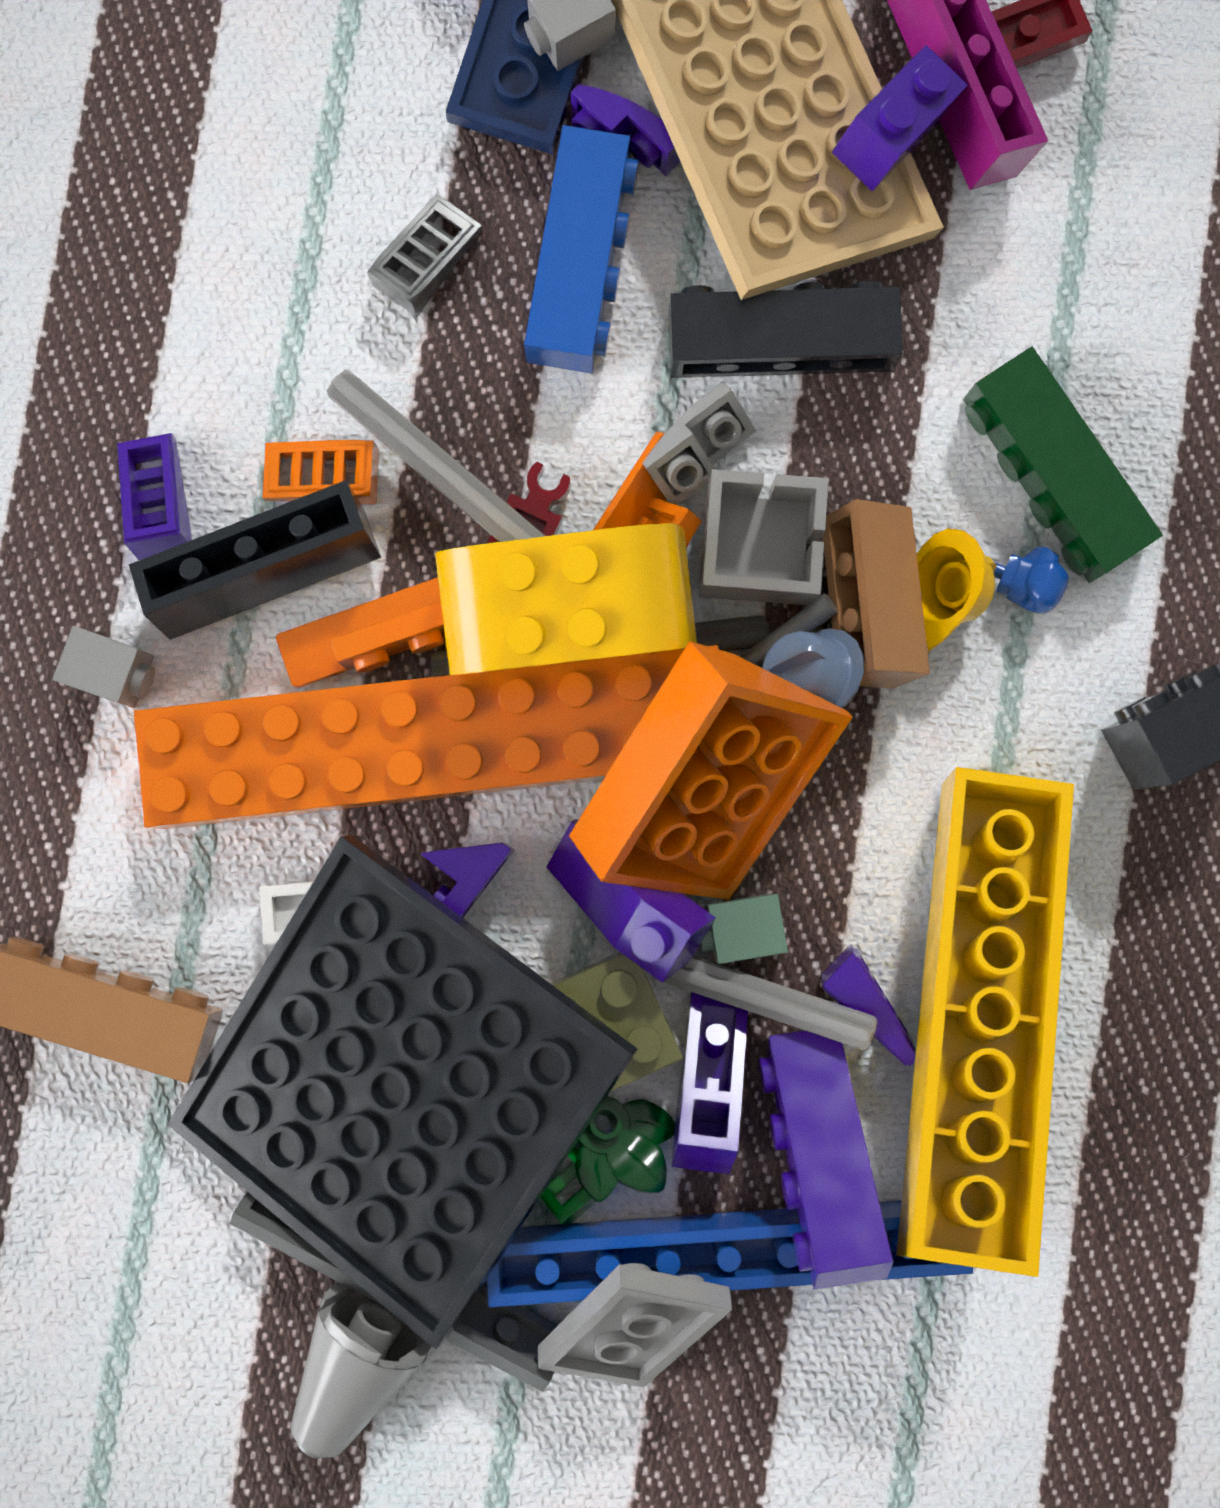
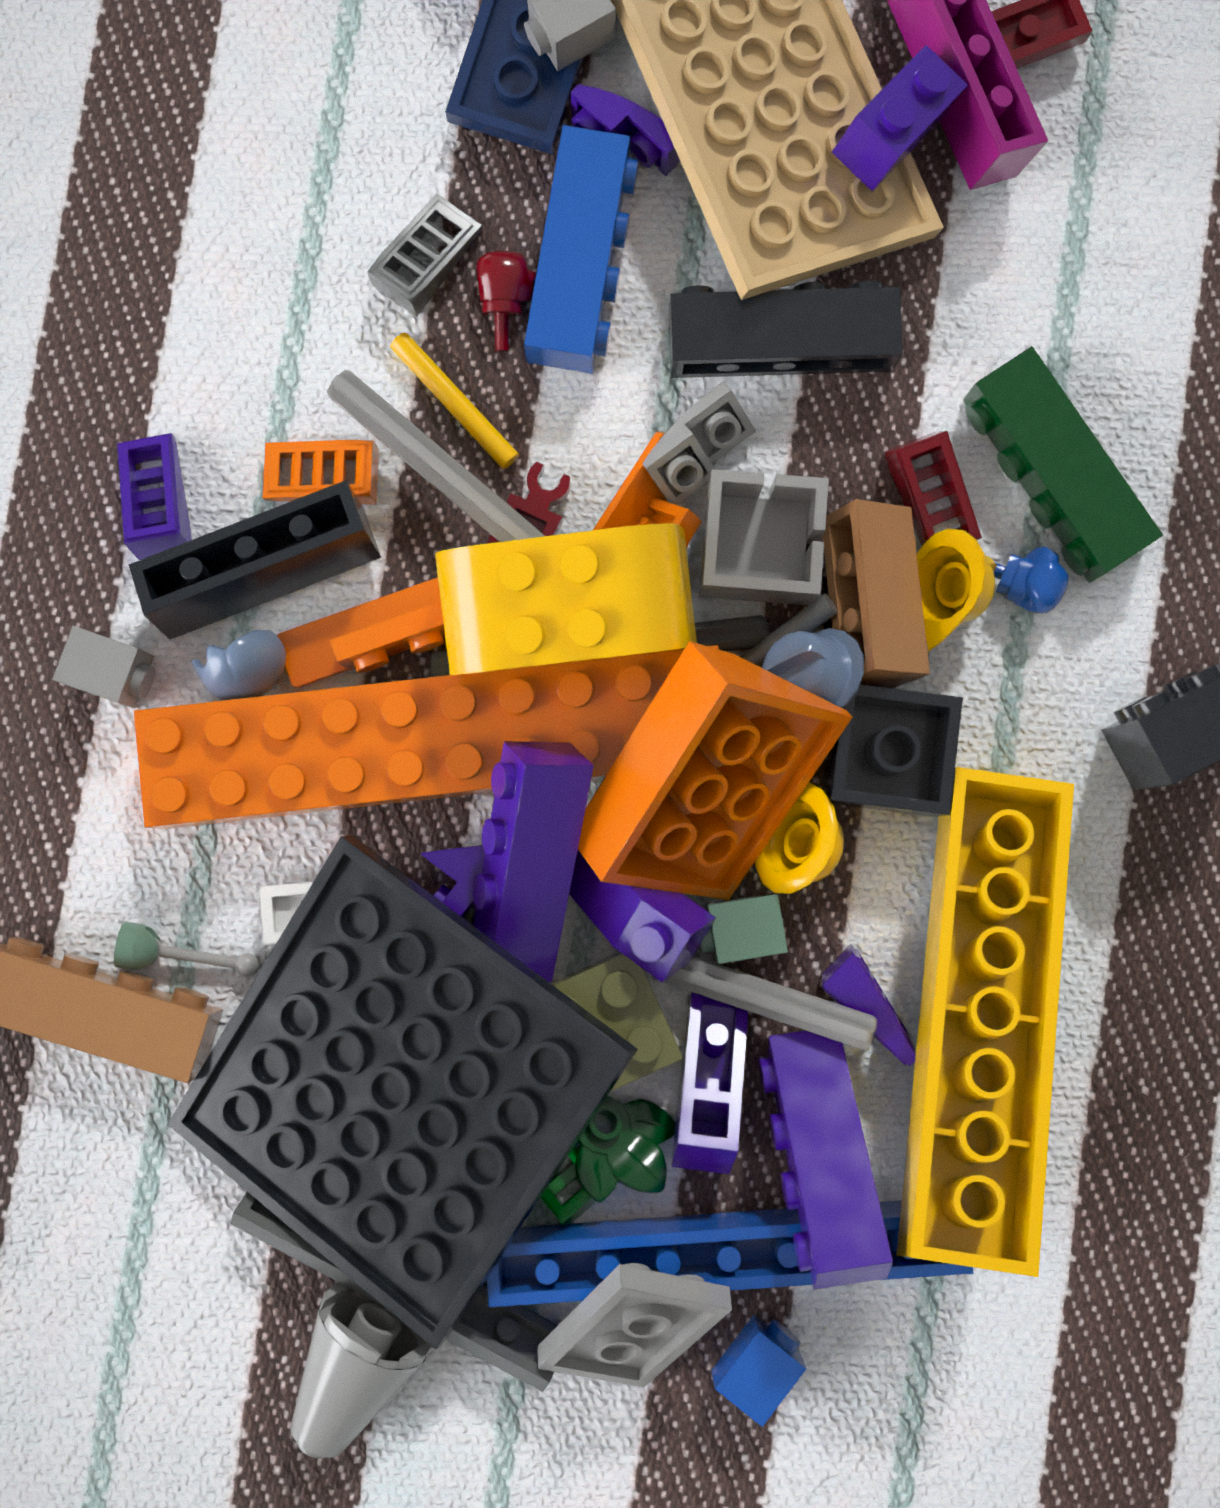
(140, 946): none -> hinge
(245, 668): none -> sand blue hair
(454, 400): none -> yellow bar
(502, 287): none -> dark red piece
(531, 849): none -> dark purple brick
(759, 1368): none -> blue brick
(803, 846): none -> yellow hat
(896, 752): none -> black brick
(953, 486): none -> dark red slope

